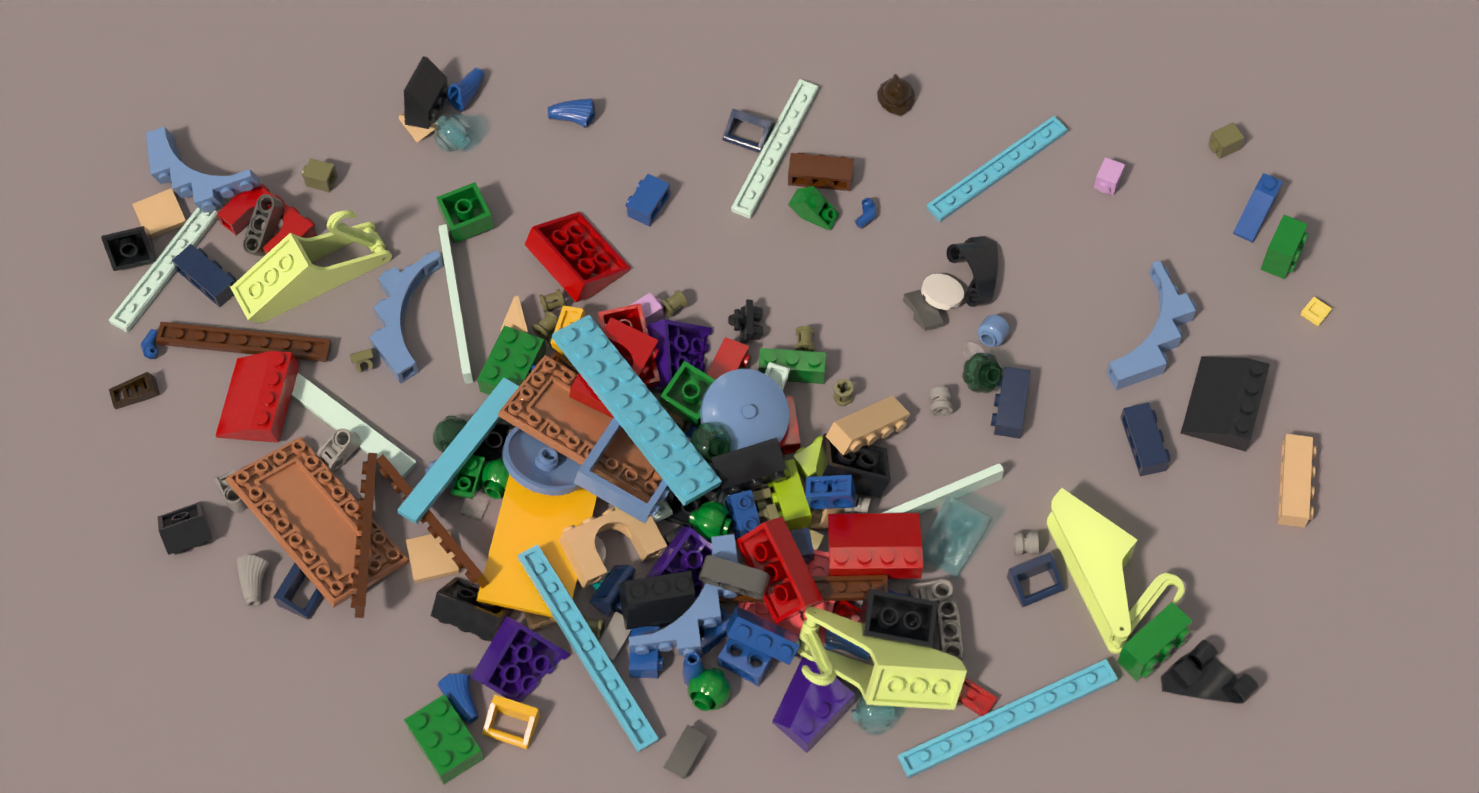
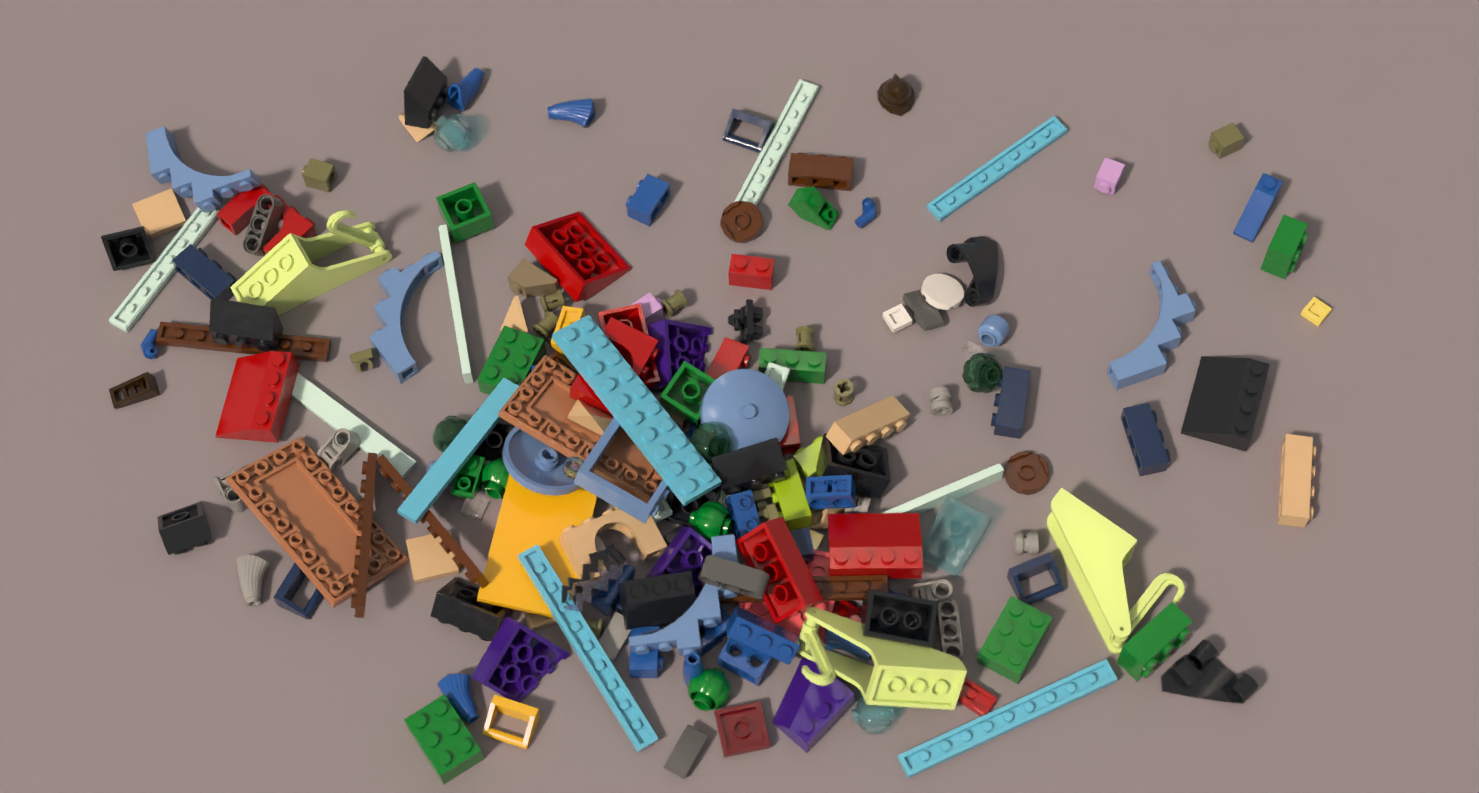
(244, 325): none -> black slope
(531, 280): none -> dark tan slope
(572, 466): none -> clear light blue tile
(588, 584): none -> piece
(589, 417): none -> tan slope
(741, 221): none -> reddish brown tile
(742, 729): none -> dark red plate
(751, 271): none -> red brick
(897, 318): none -> white plate
(1014, 639): none -> green brick
(1026, 473): none -> reddish brown tile

